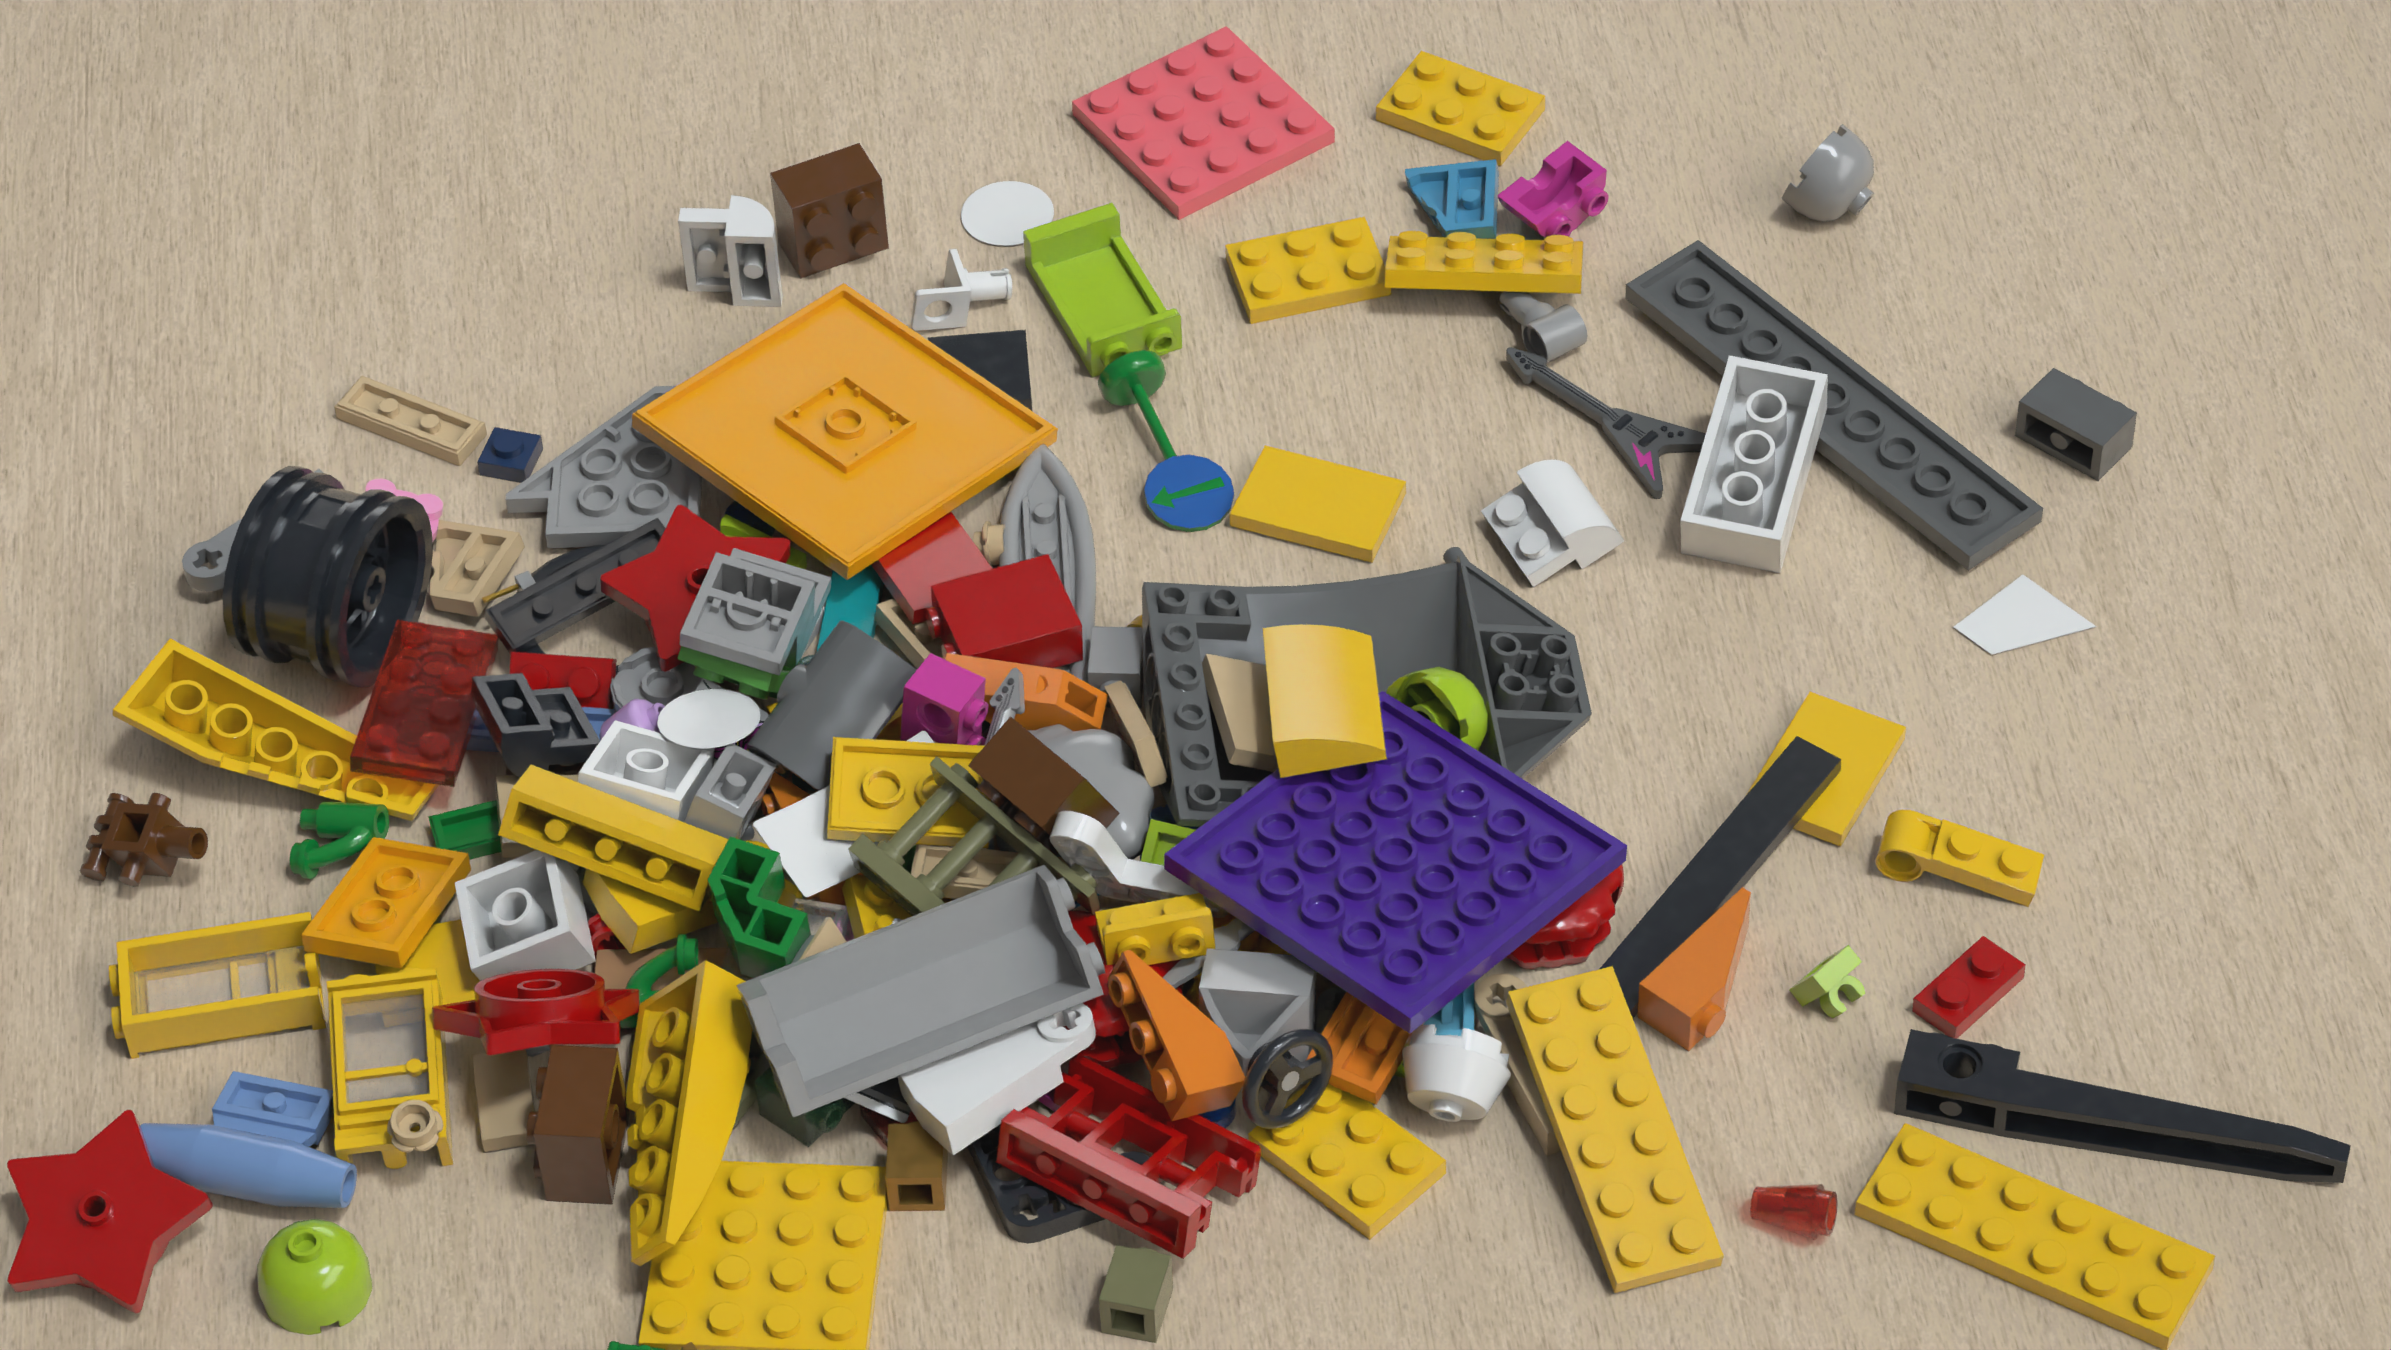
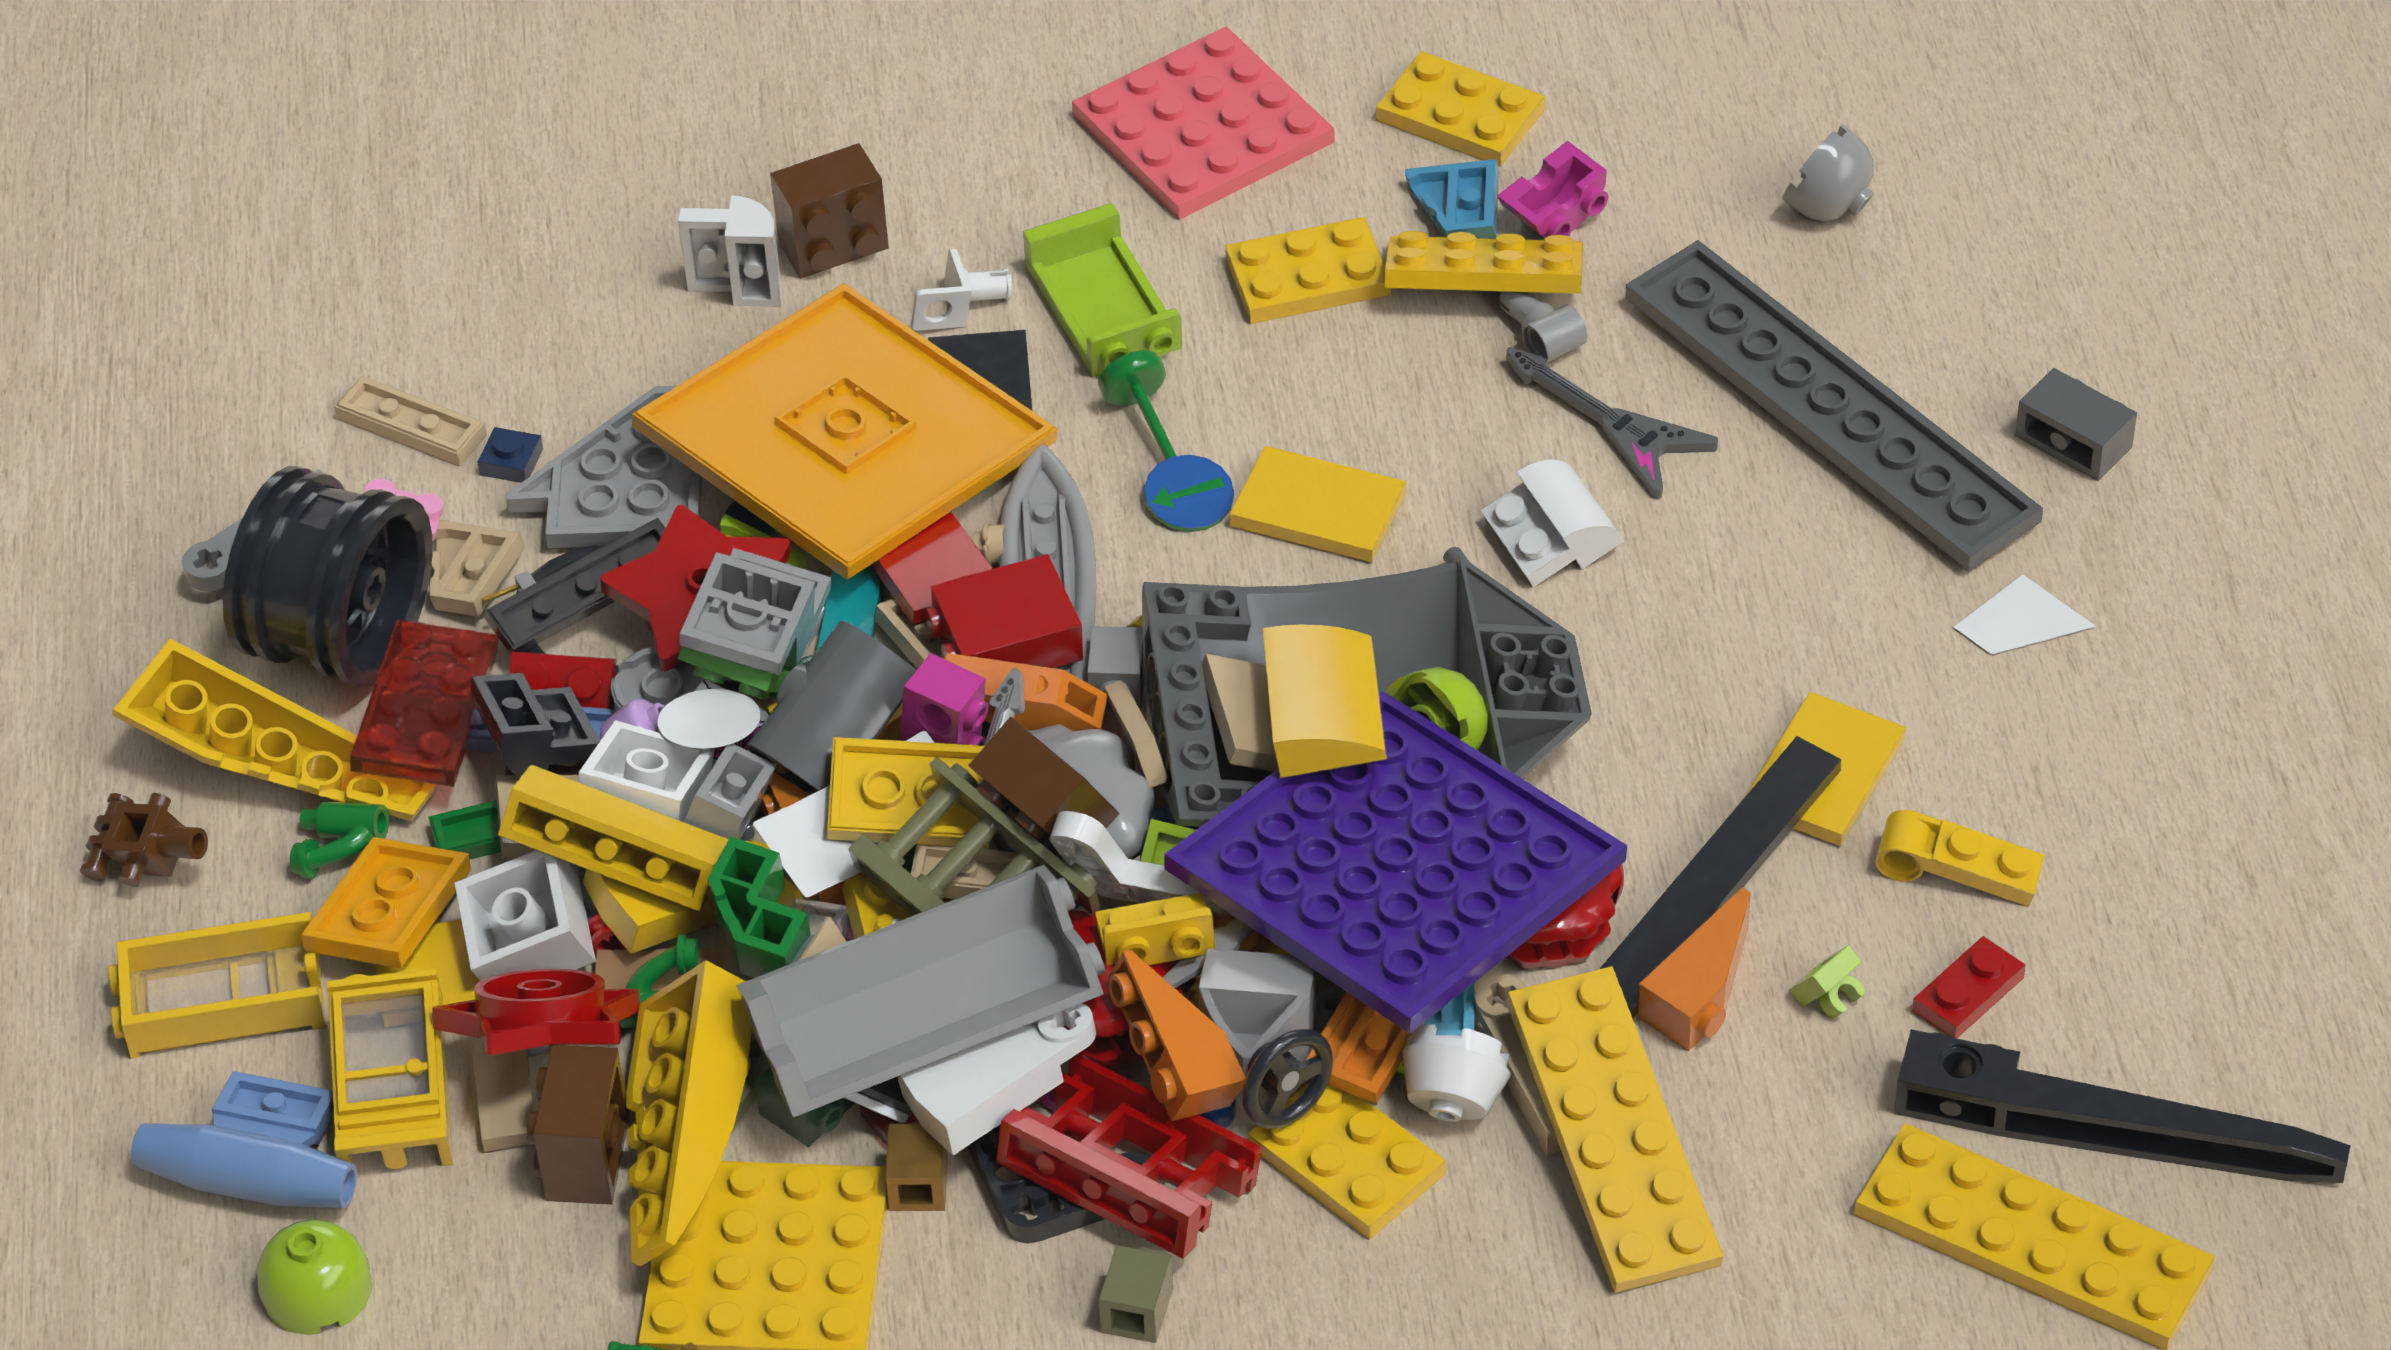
(100, 1215): red plate -> none
(413, 1114): tan plate -> none
(1004, 210): white sticker -> none
(1754, 464): white brick -> none
(1796, 1208): clear red cone -> none

